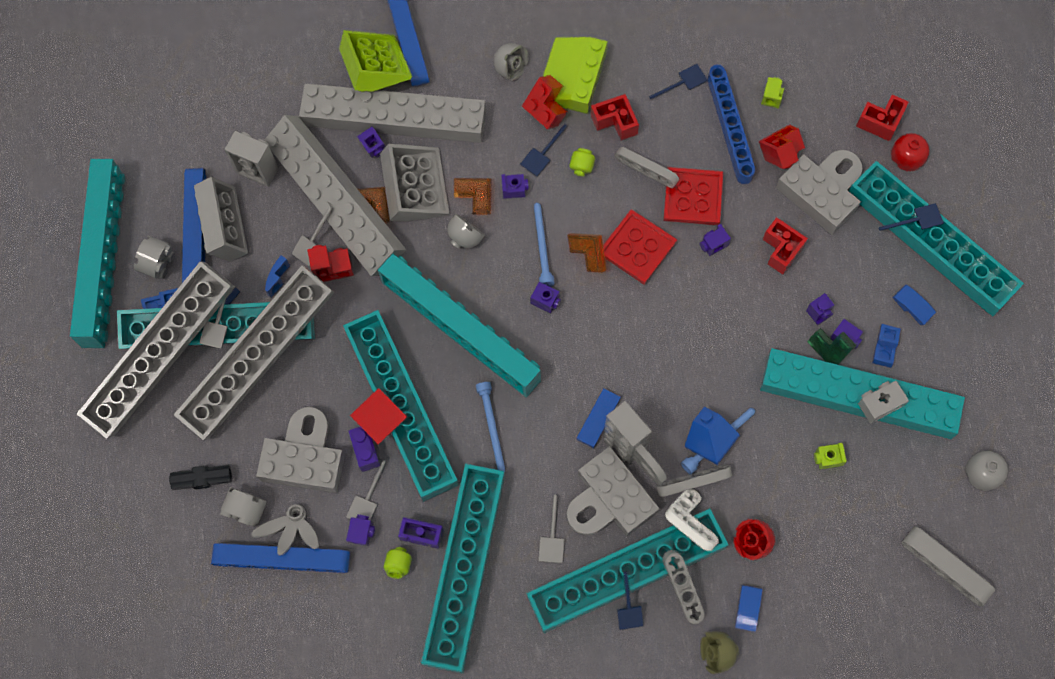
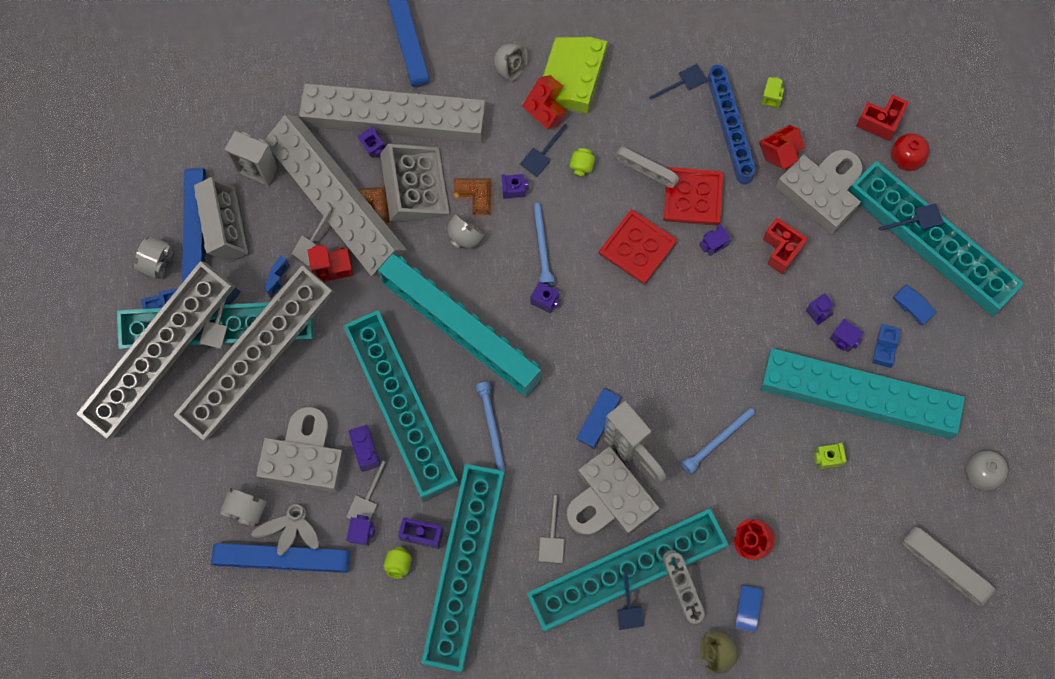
(97, 254): teal brick -> none
(200, 477): black piece -> none
(373, 60): lime slope -> none
(378, 416): red slope -> none
(592, 247): clear orange brick -> none
(617, 113): red brick -> none
(681, 518): white beam -> none
(694, 480): light grey beam -> none
(711, 436): blue slope -> none
(830, 350): clear green plate -> none
(875, 409): light grey brick -> none

